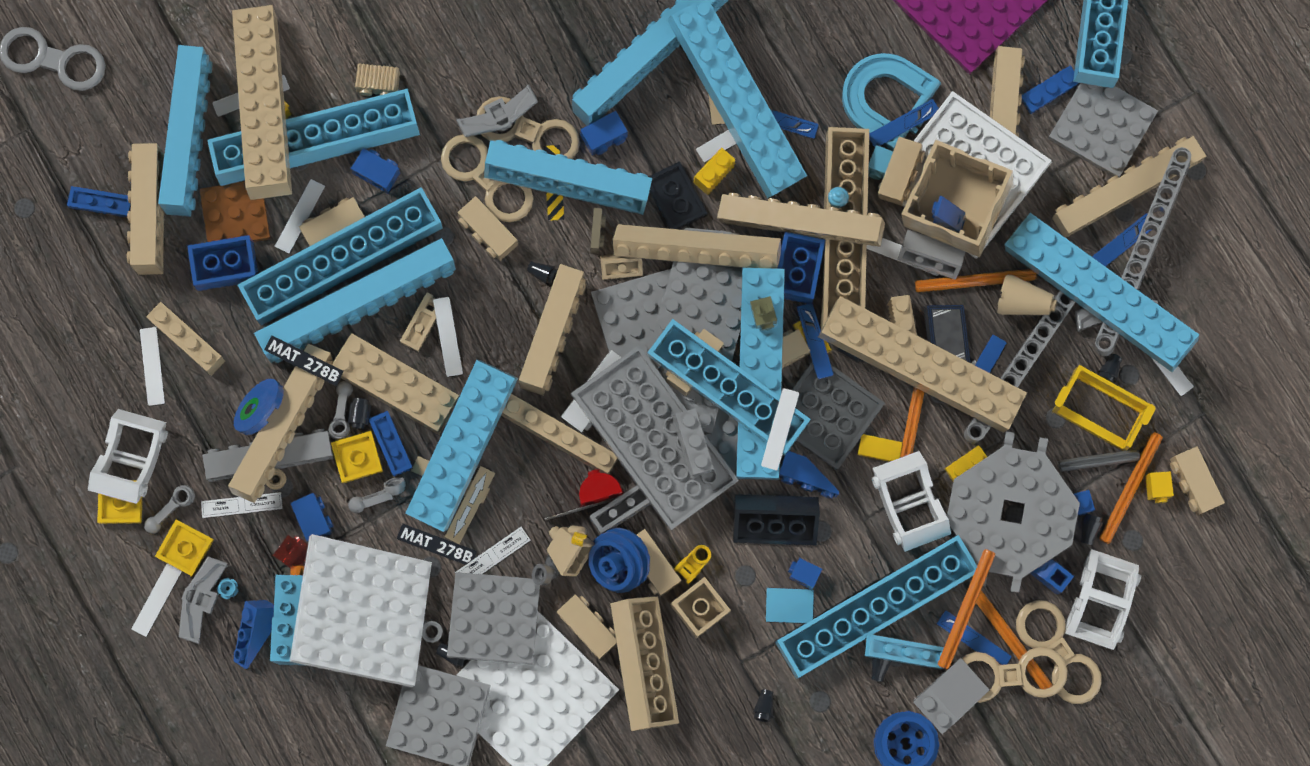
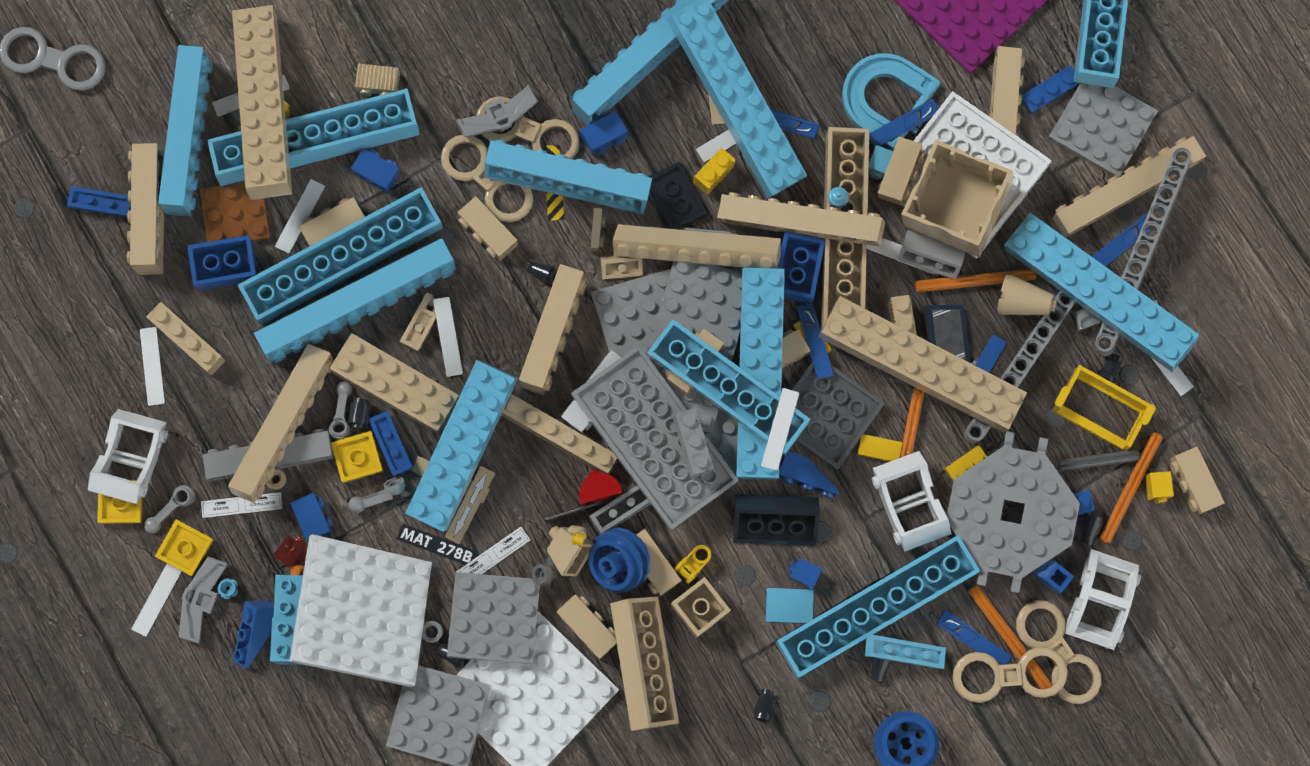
(258, 406): blue tile -> none
(304, 360): black sticker -> none
(763, 313): olive brick -> none
(948, 215): blue slope -> none
(951, 695): light grey slope -> none
(966, 609): orange axle -> none

